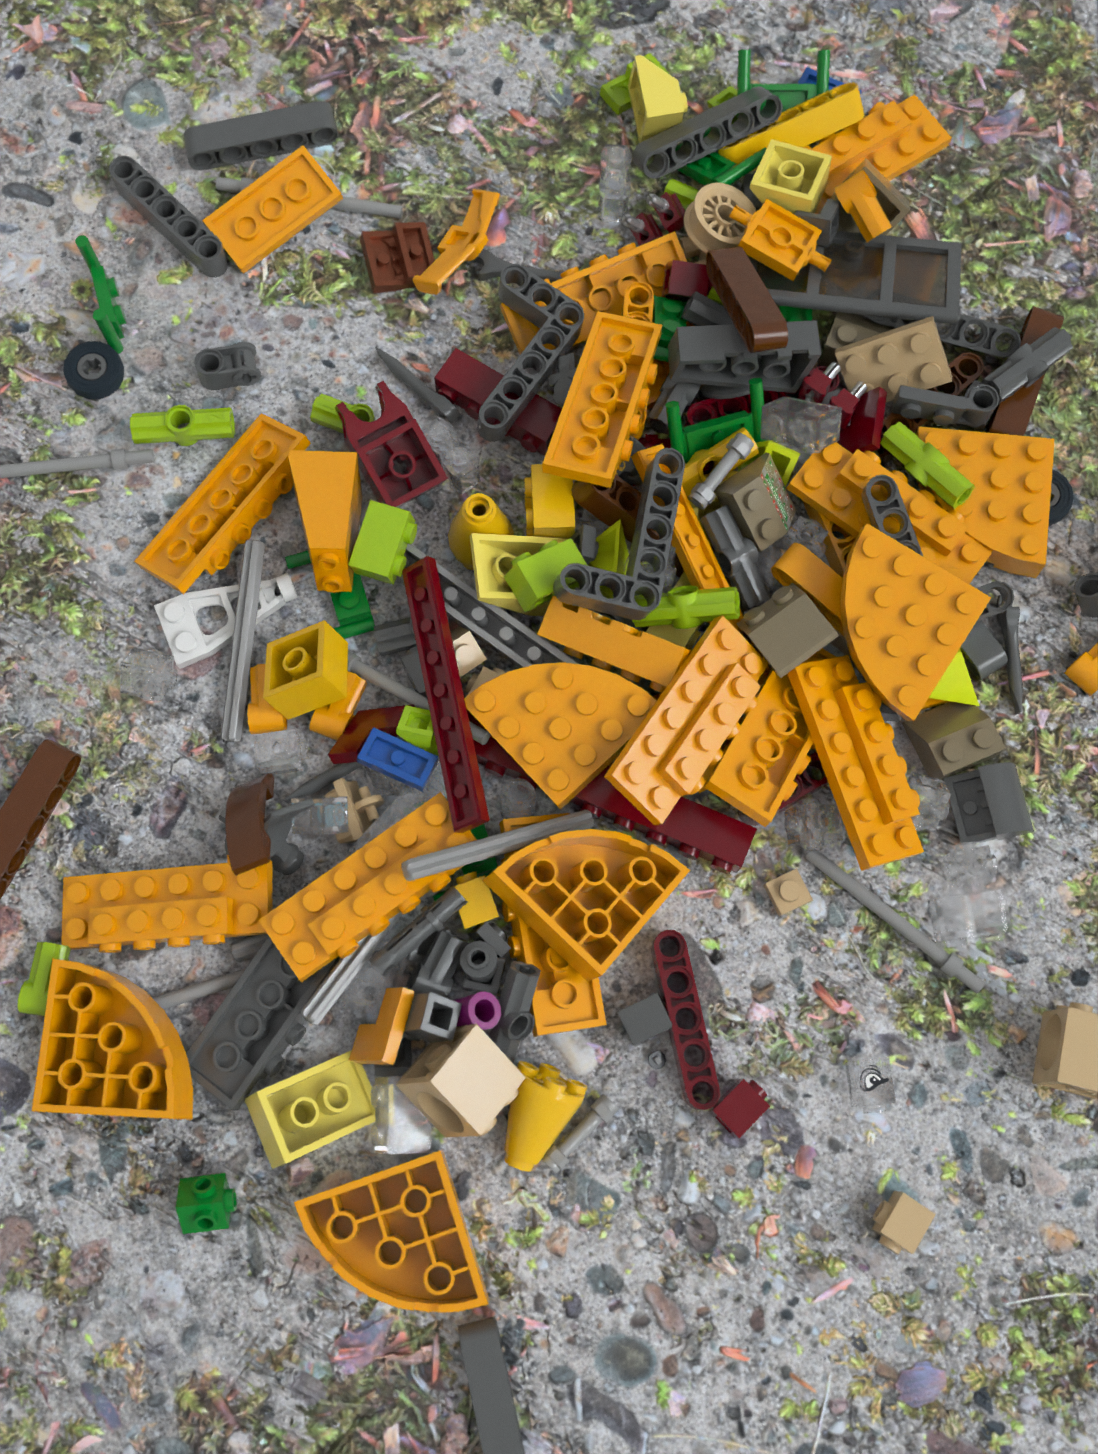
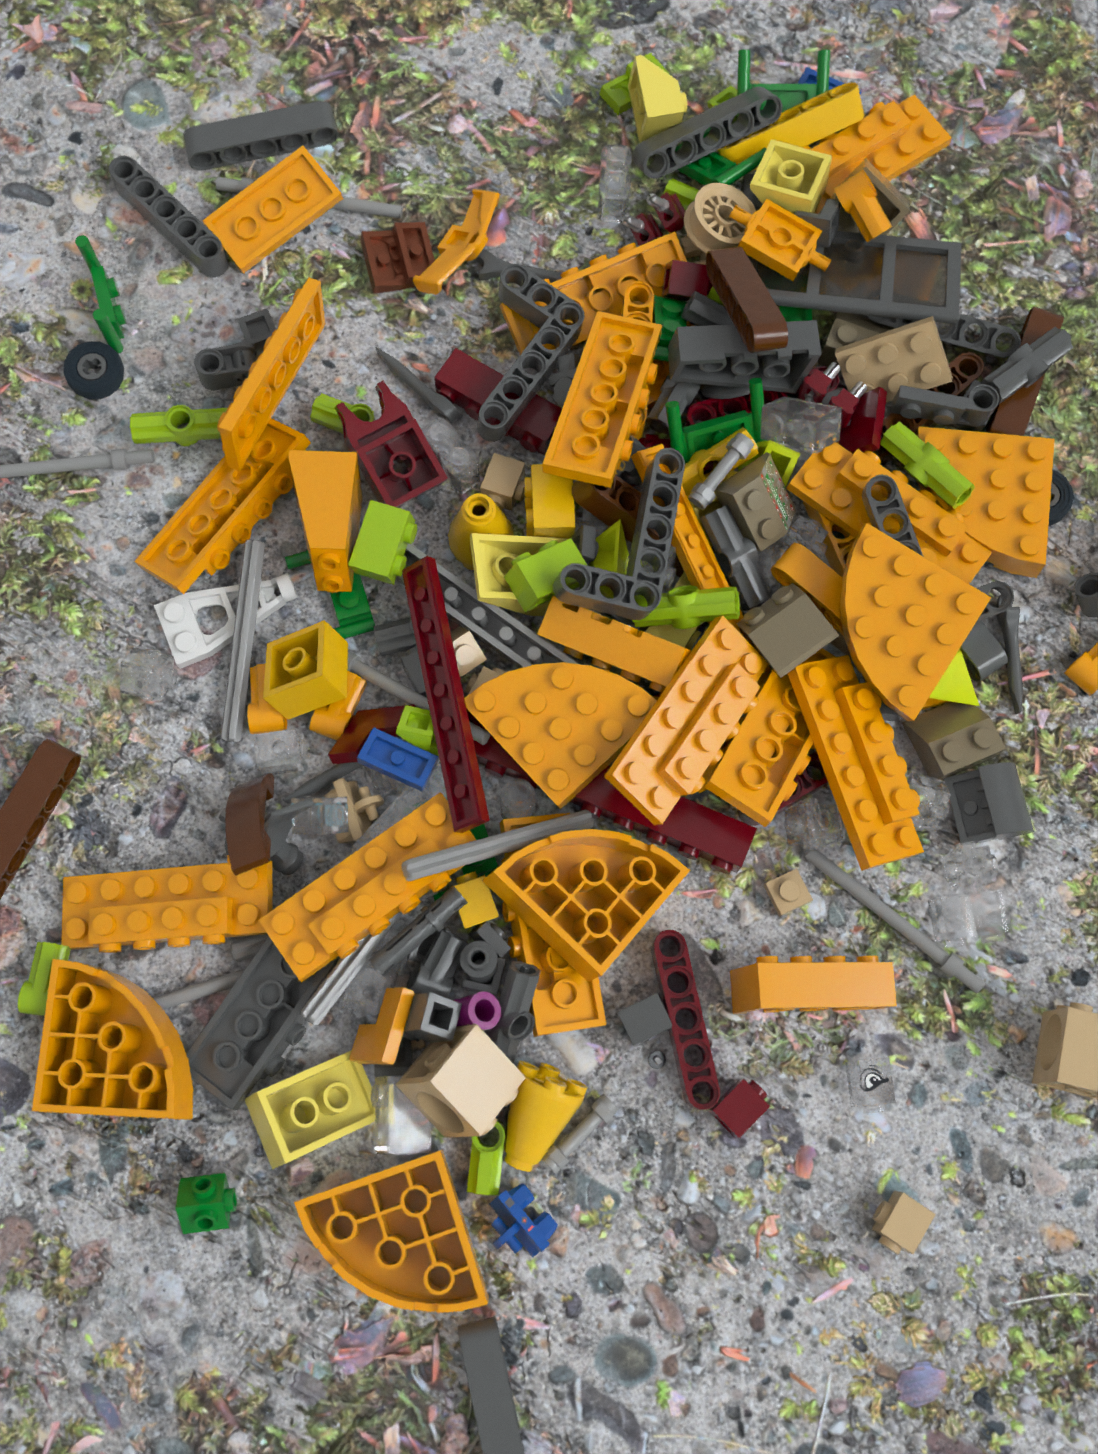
(257, 327): none -> dark grey plate
(271, 374): none -> light orange plate
(486, 1164): none -> lime piece
(504, 481): none -> tan brick
(516, 1227): none -> blue hips
(813, 985): none -> light orange wedge

